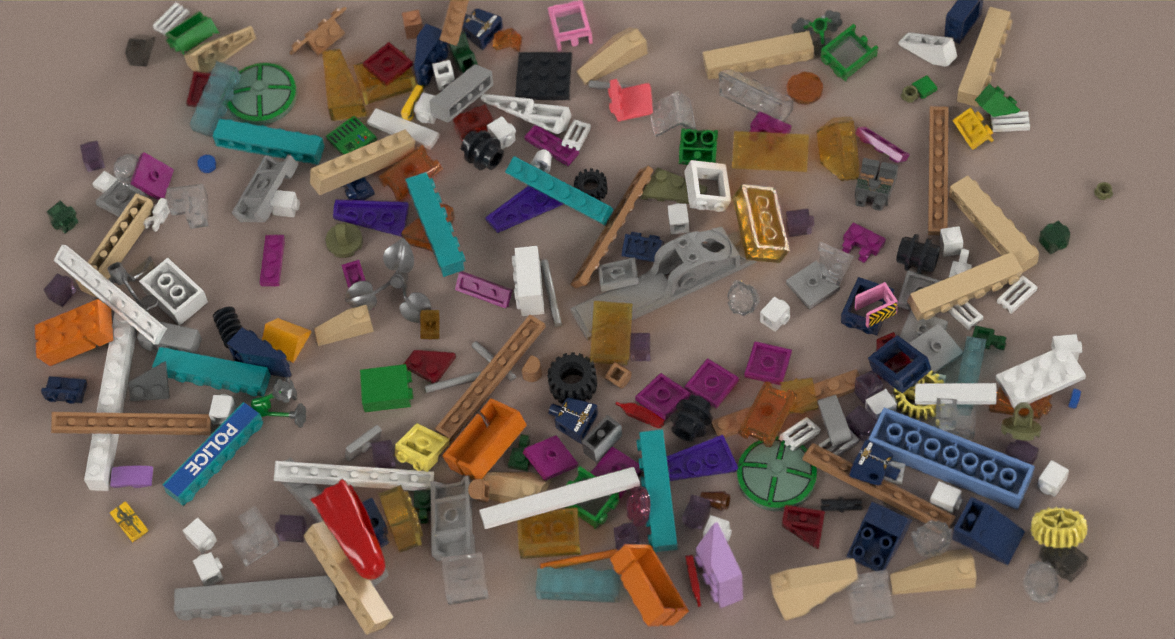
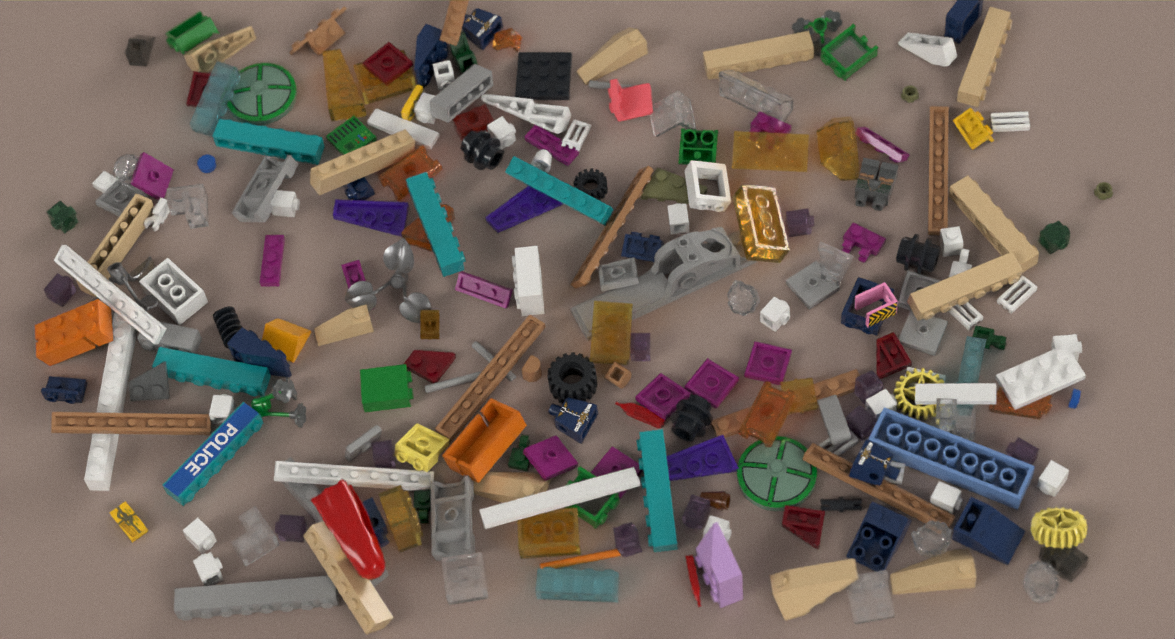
(92, 156): clear purple brick -> none
(131, 476): medium lavender slope -> none
(169, 18): white tile -> none
(344, 240): olive tile -> none
(412, 23): nougat brick -> none
(479, 490): medium nougat brick -> none
(551, 293): light grey bar -> none
(569, 23): bright pink window -> none
(602, 438): flat silver brick -> none
(638, 506): clear pink tile -> none
(649, 585): orange piece -> none
(792, 441): white tile -> none
(805, 88): clear orange tile -> none
(910, 374): dark blue window -> none
(925, 86): green tile -> none
(938, 347): light grey plate -> none
(995, 102): green slope -> none
(1021, 427): olive tile -> none

